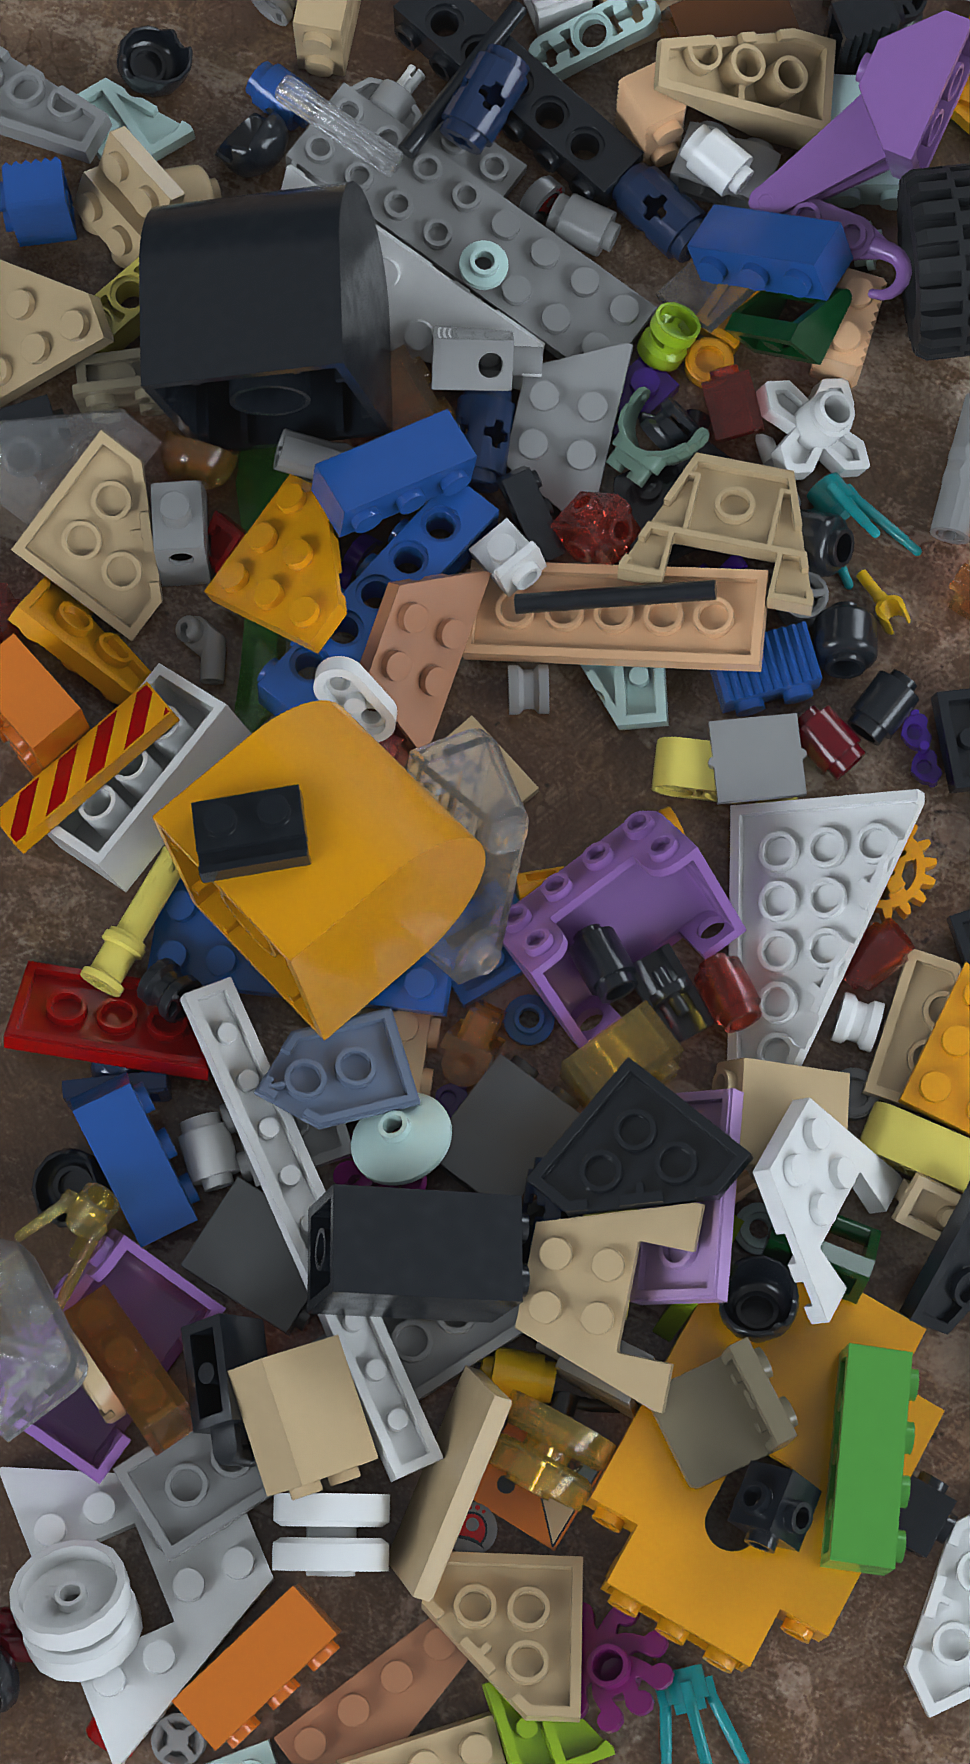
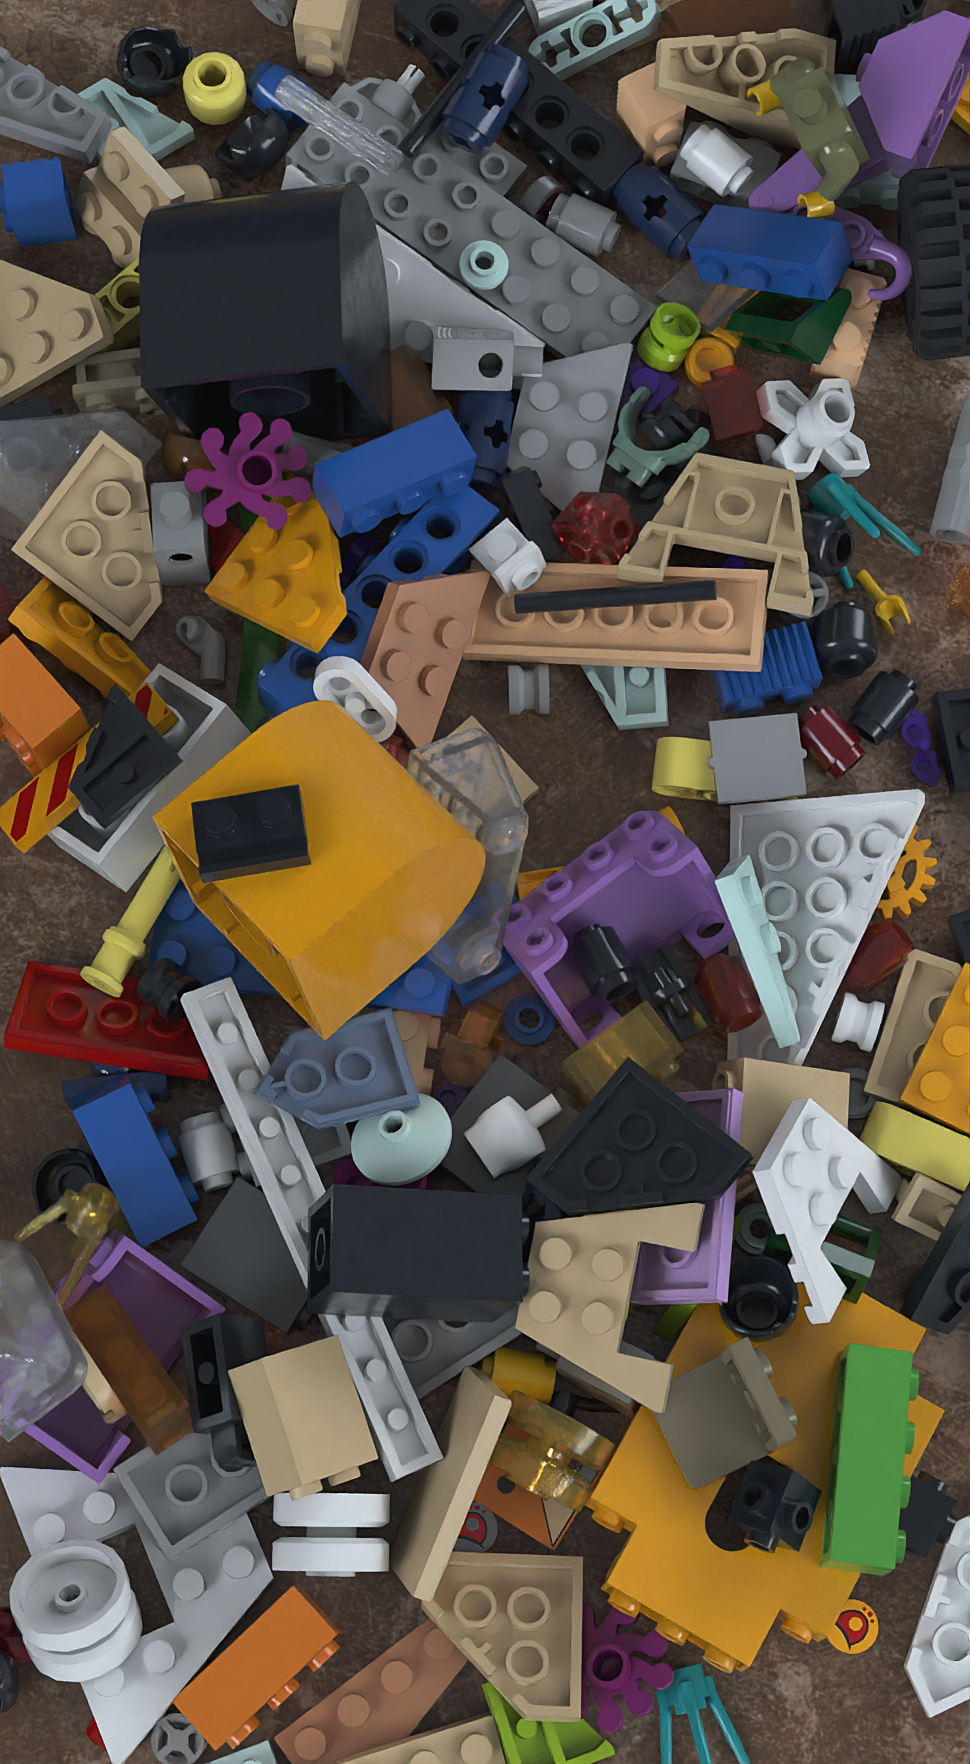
(121, 761): none -> black wing
(214, 88): none -> light yellow head
(249, 474): none -> magenta animal
(509, 1135): none -> white piece
(758, 944): none -> light aqua wing
(821, 127): none -> olive torso
(854, 1628): none -> light orange tile

